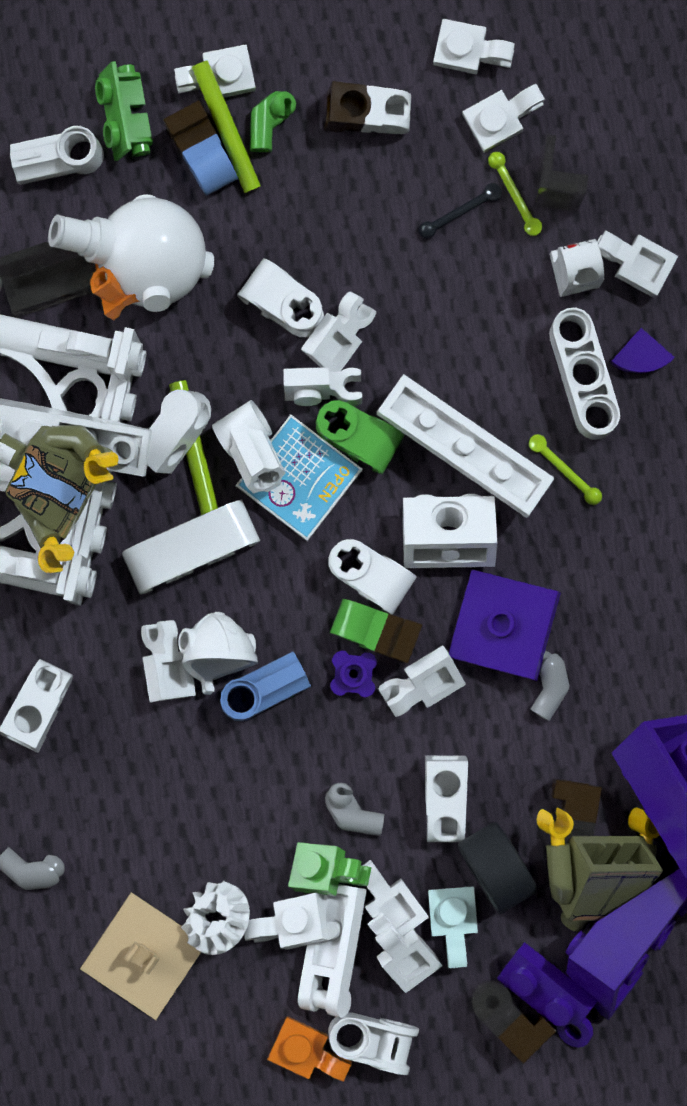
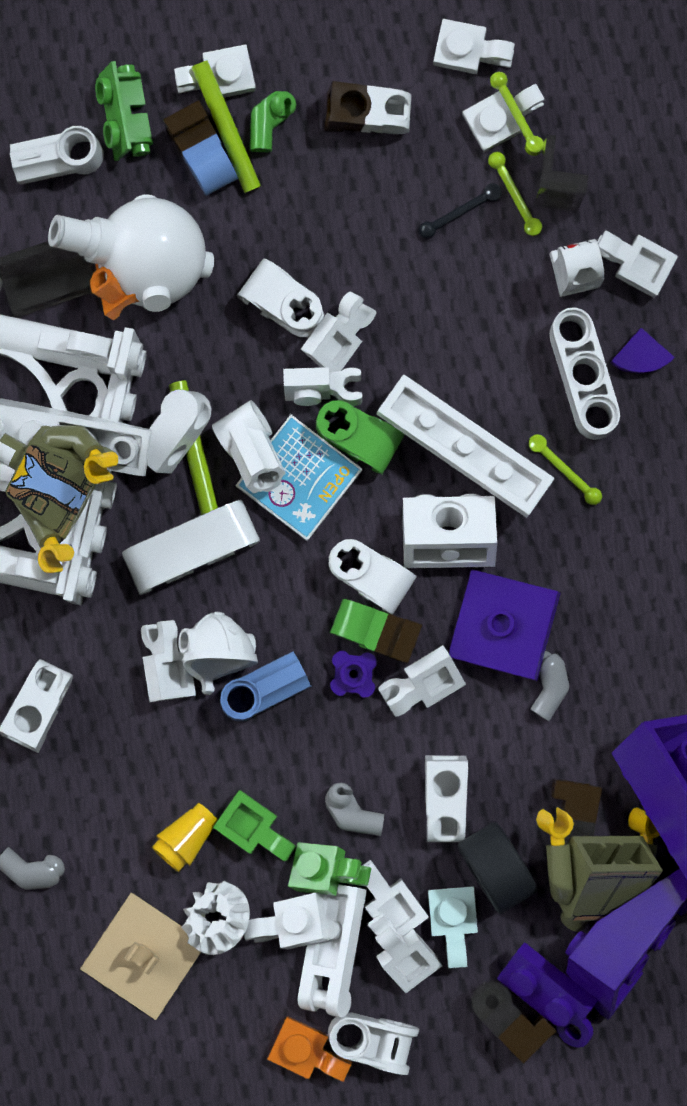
(185, 837): none -> yellow cone
(249, 824): none -> bright green plate
(533, 143): none -> lime hinge

